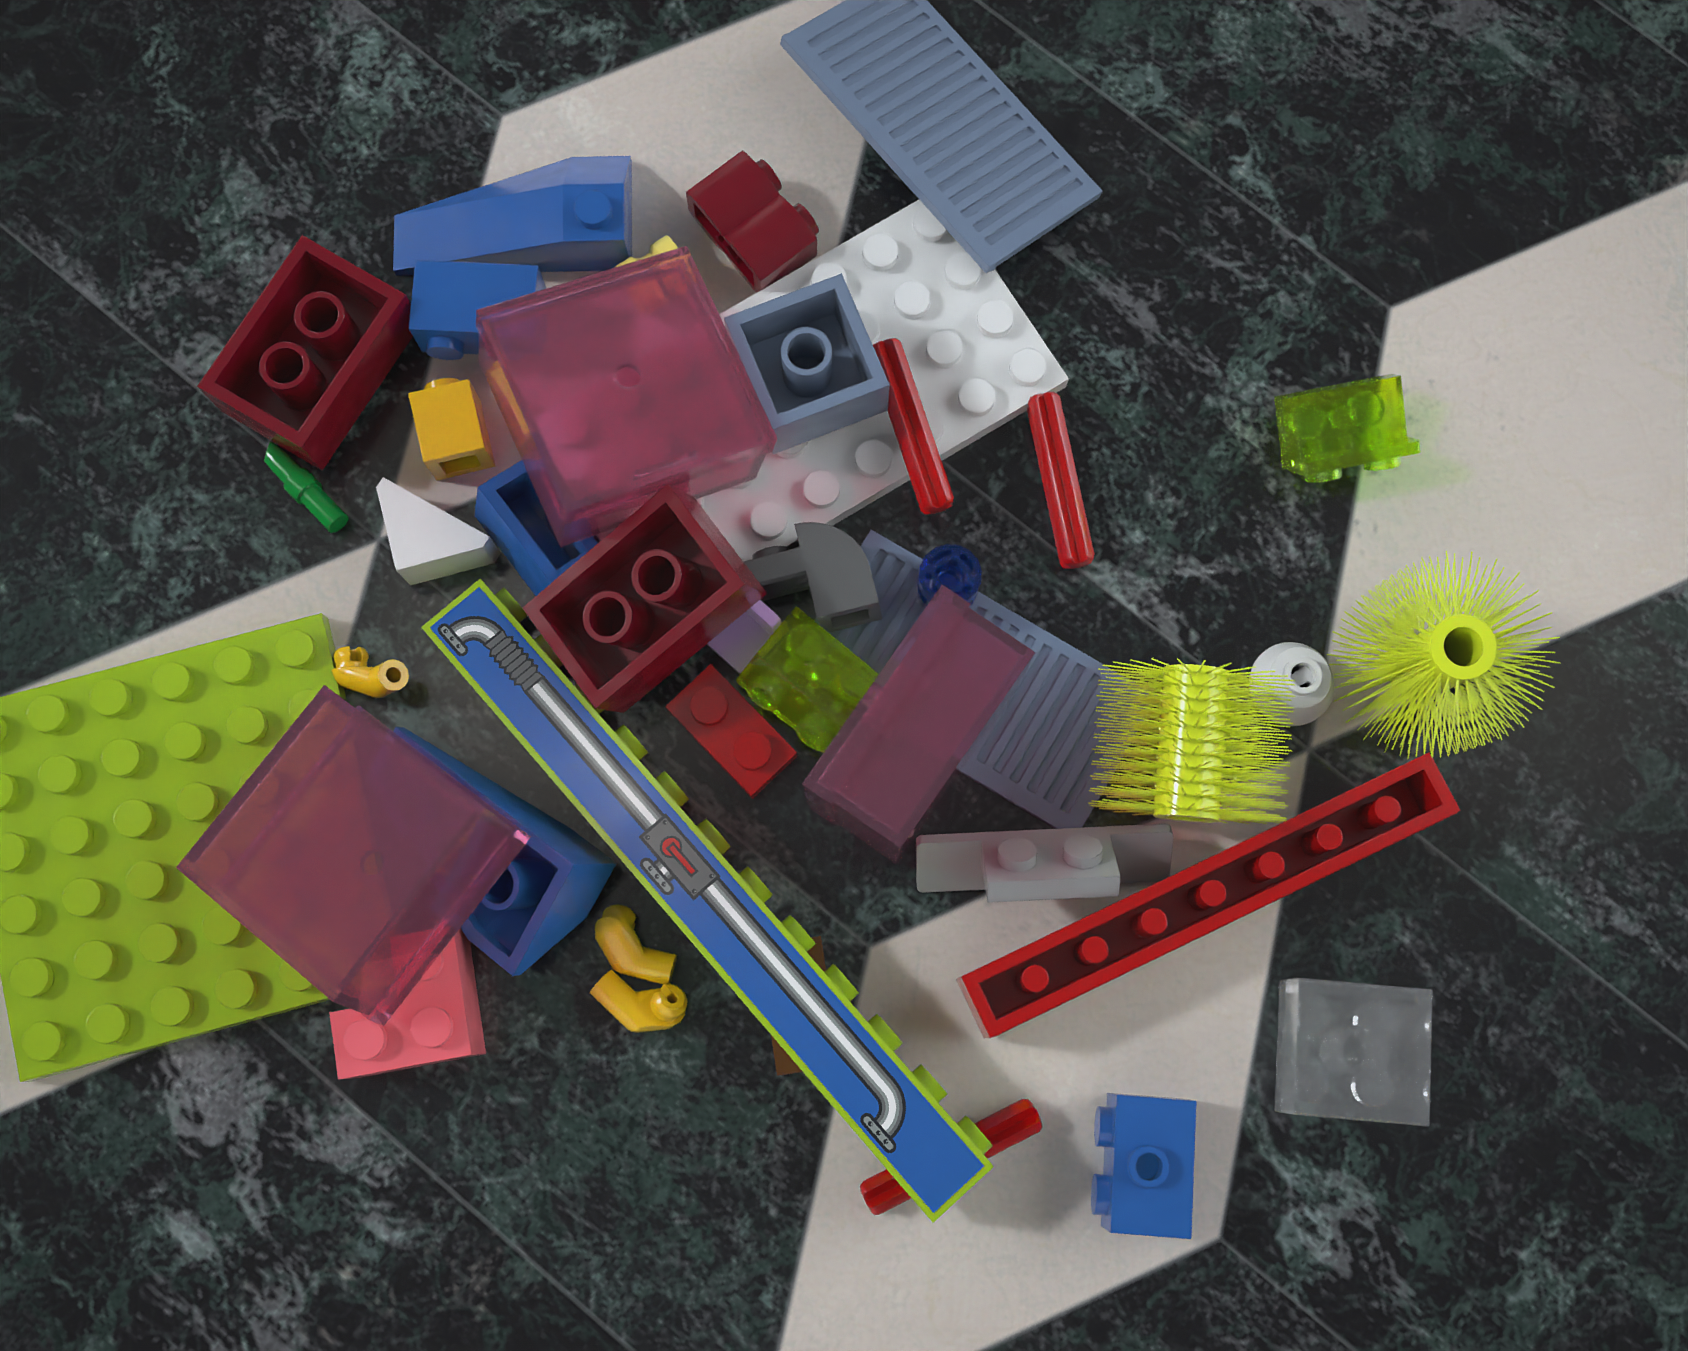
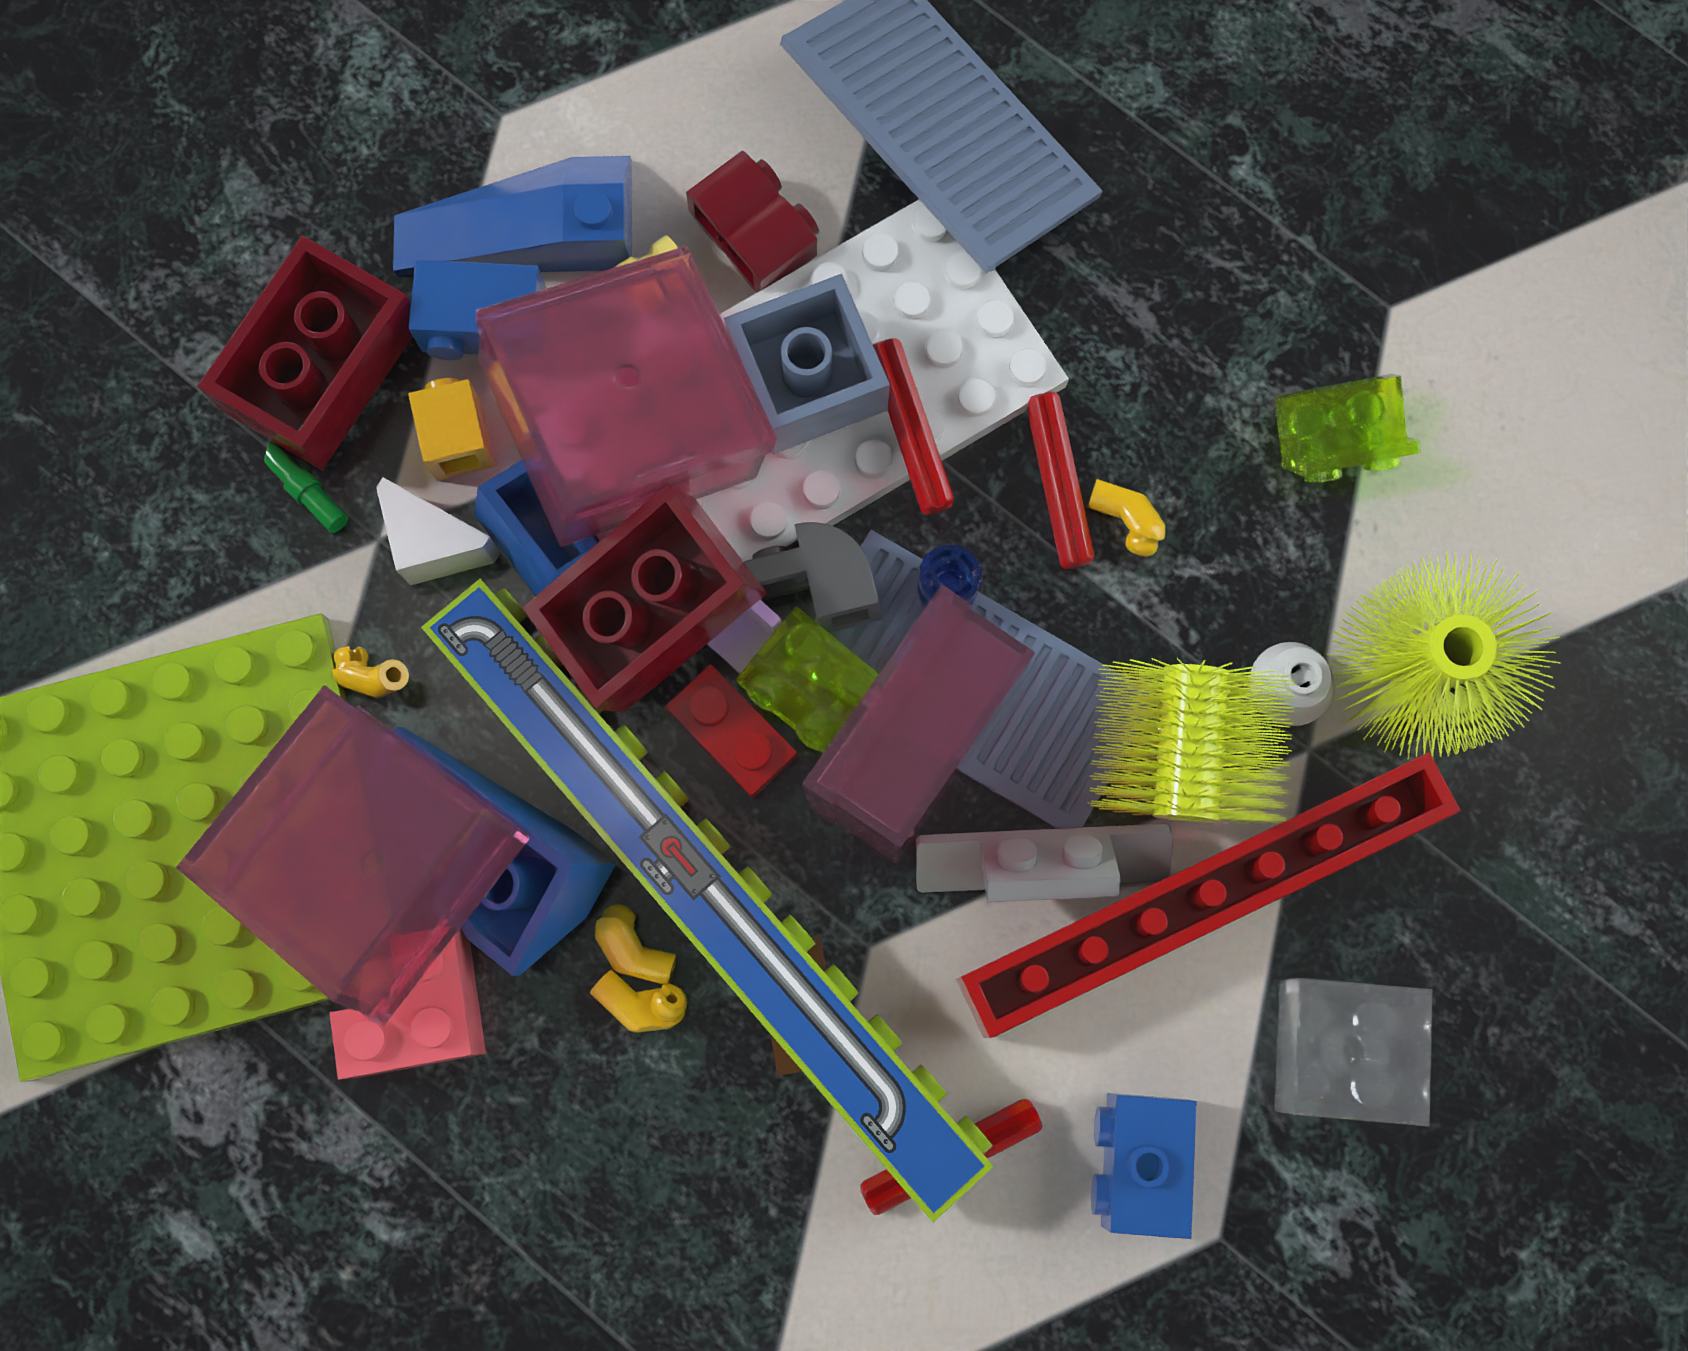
(1135, 511): none -> yellow arm

